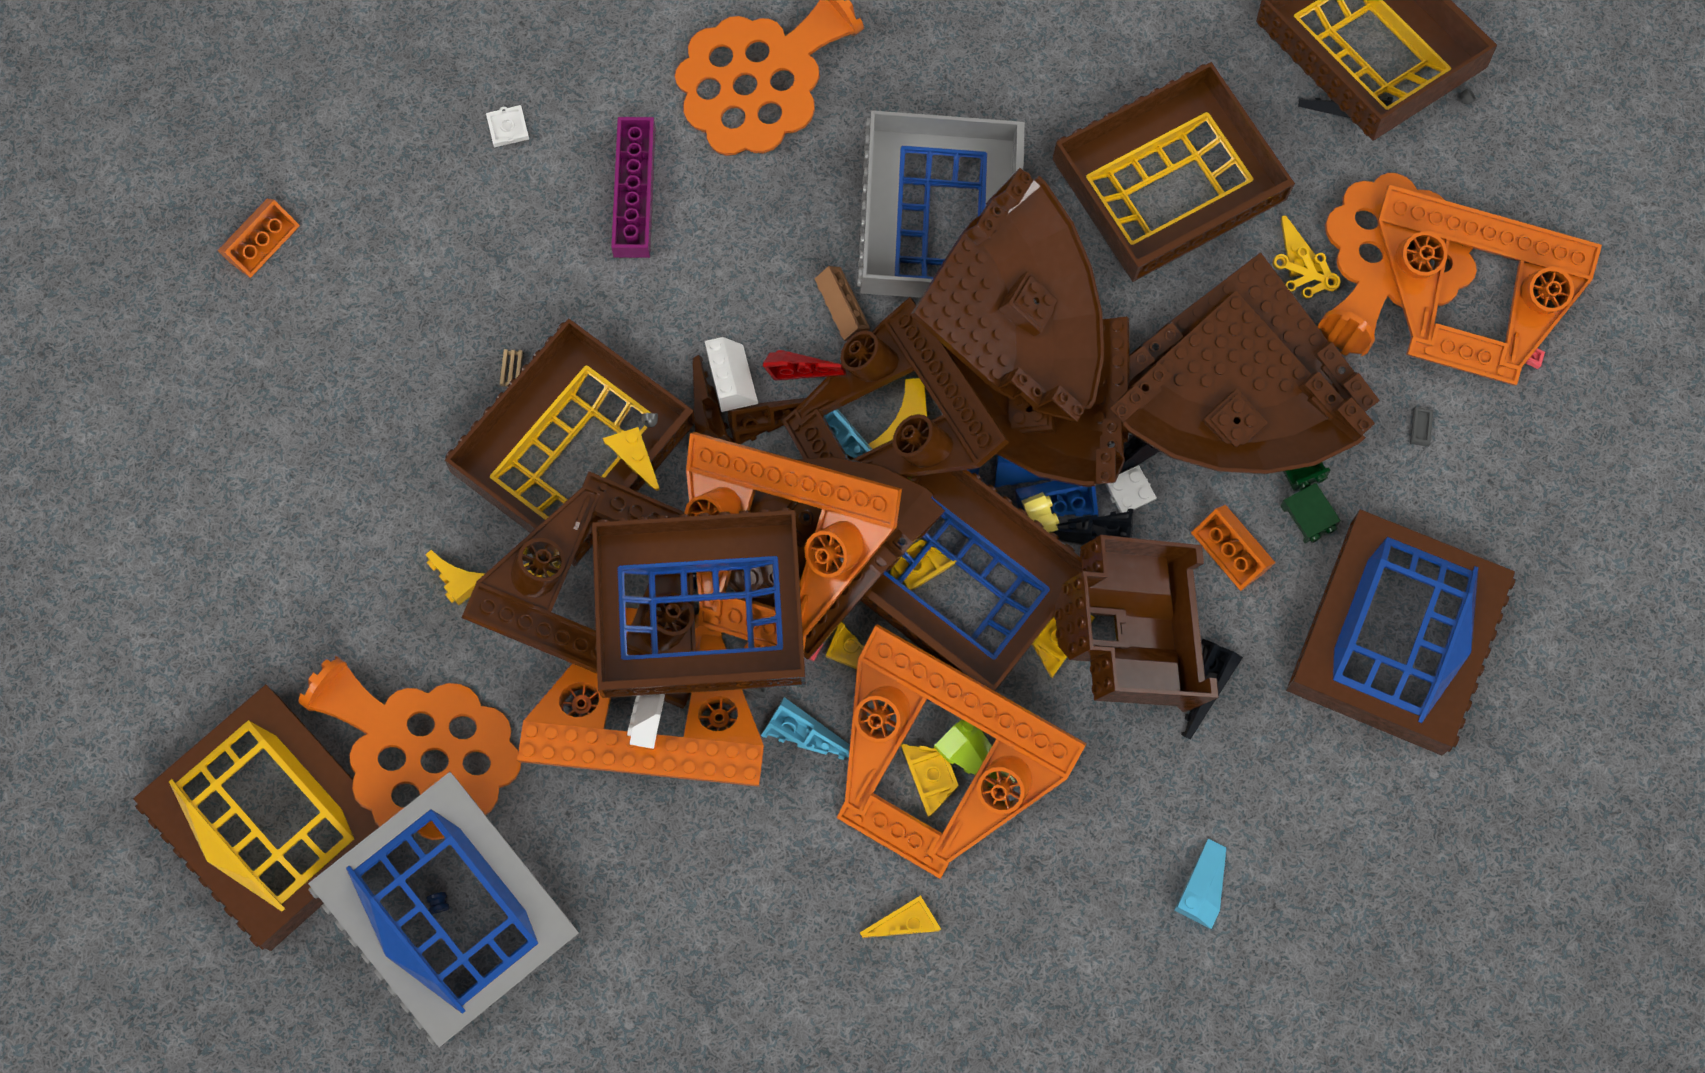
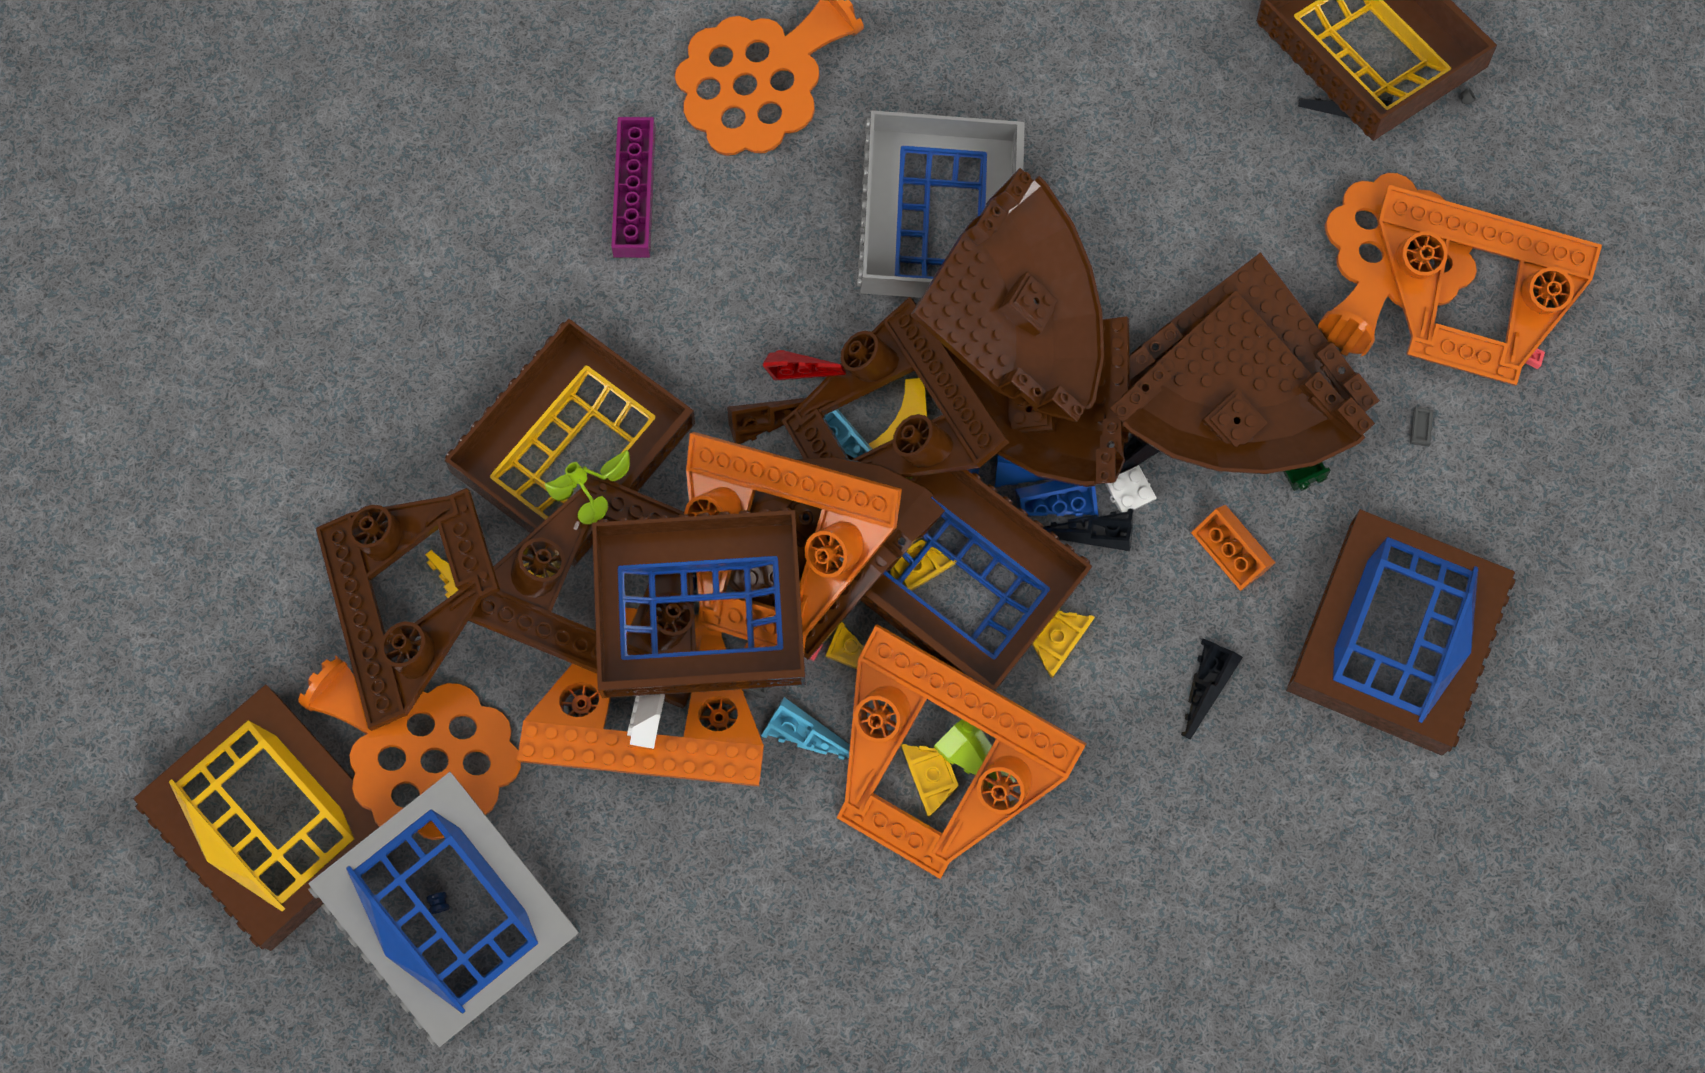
(258, 237): orange slope -> none
(383, 679): none -> reddish brown wing
(507, 126): white plate -> none
(512, 354): tan tile -> none
(563, 486): none -> lime plant
(631, 448): yellow wing -> none
(650, 419): dark grey hinge -> none
(706, 405): reddish brown wedge -> none
(730, 374): white slope -> none
(841, 302): medium nougat brick -> none
(908, 919): yellow wing -> none
(1039, 509): light yellow brick -> none
(1148, 127): reddish brown panel -> none
(1155, 618): reddish brown panel -> none
(1204, 888): medium azure wedge -> none
(1292, 242): yellow wing -> none
(1309, 273): yellow plant -> none
(1311, 513): dark green panel -> none

